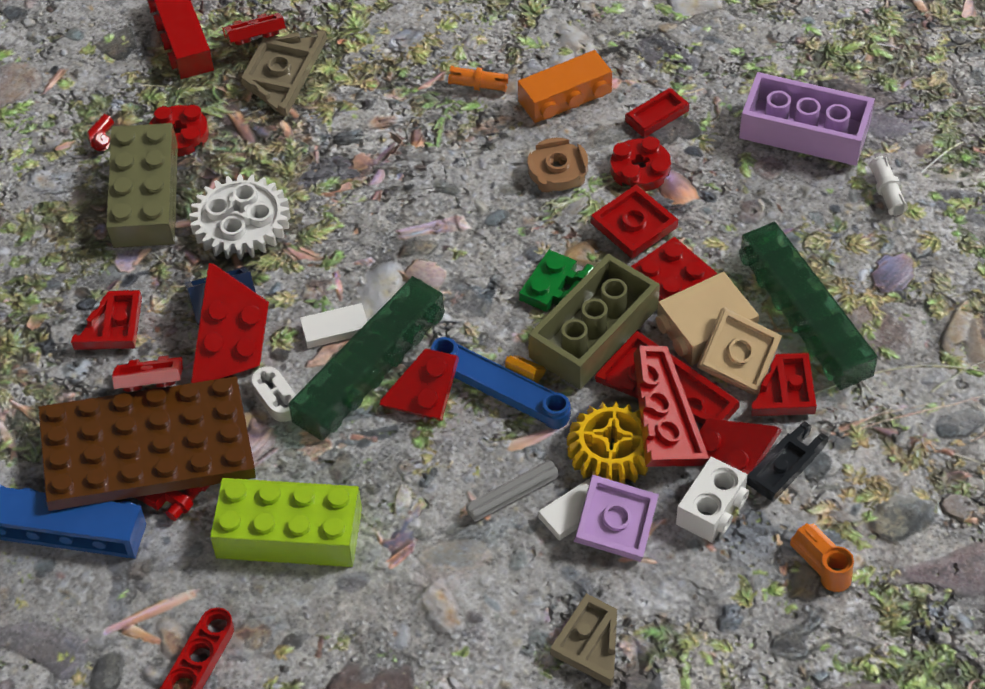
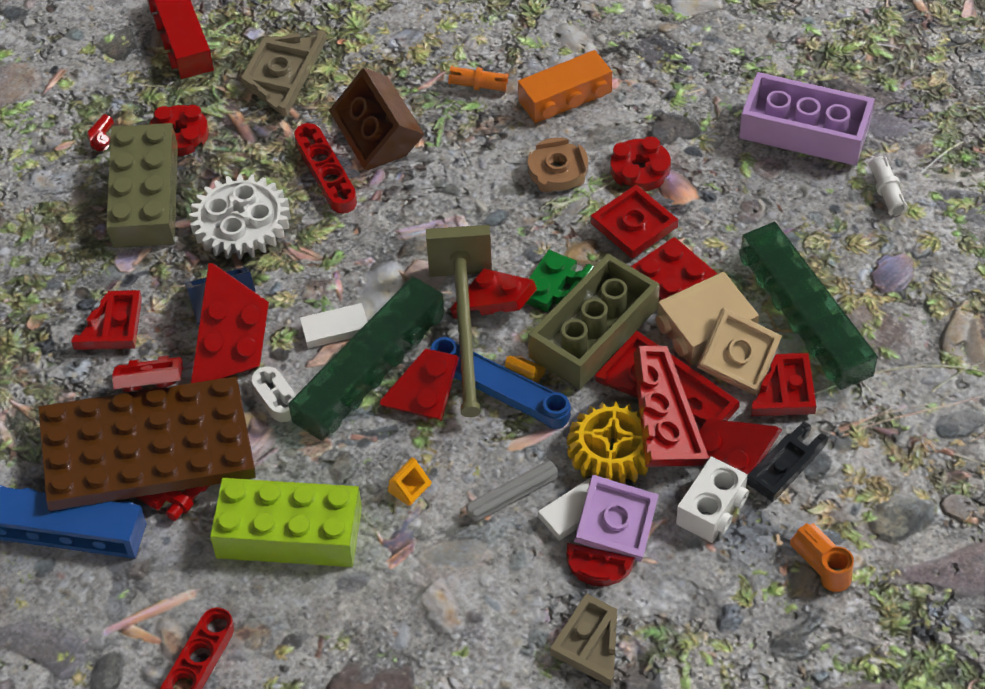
(263, 25): red plate -> none
(323, 168): none -> red beam
(375, 120): none -> reddish brown slope
(409, 482): none -> light orange slope
(460, 253): none -> olive tile
(498, 292): none -> red wing
(598, 566): none -> red tile
(657, 112): red tile -> none

